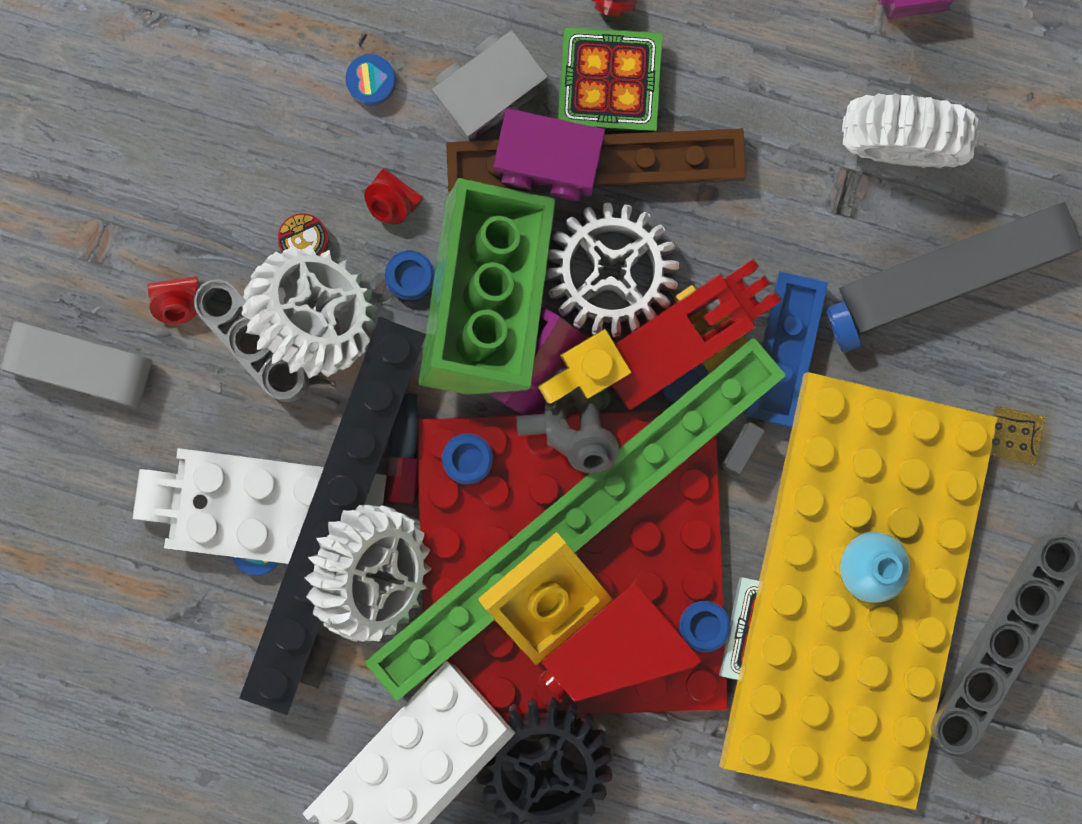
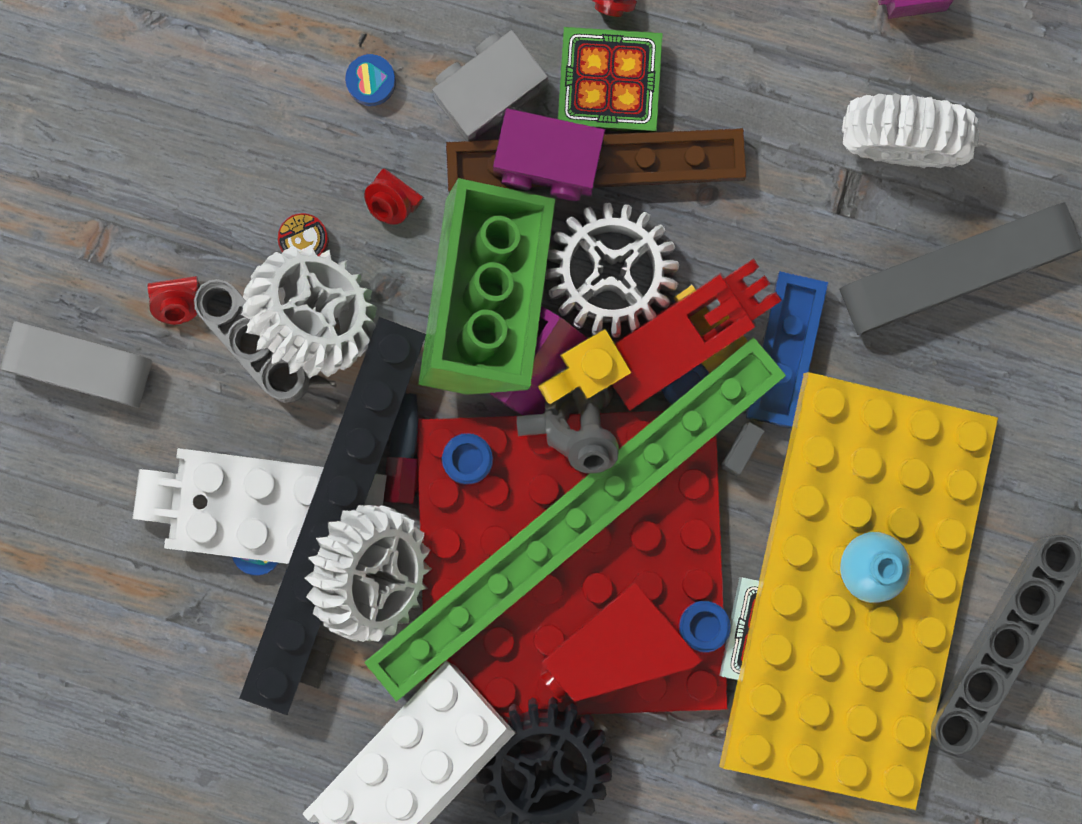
(409, 275): blue tile -> none
(545, 598): yellow plate -> none
(843, 327): blue tile -> none
(1017, 435): clear yellow tile -> none

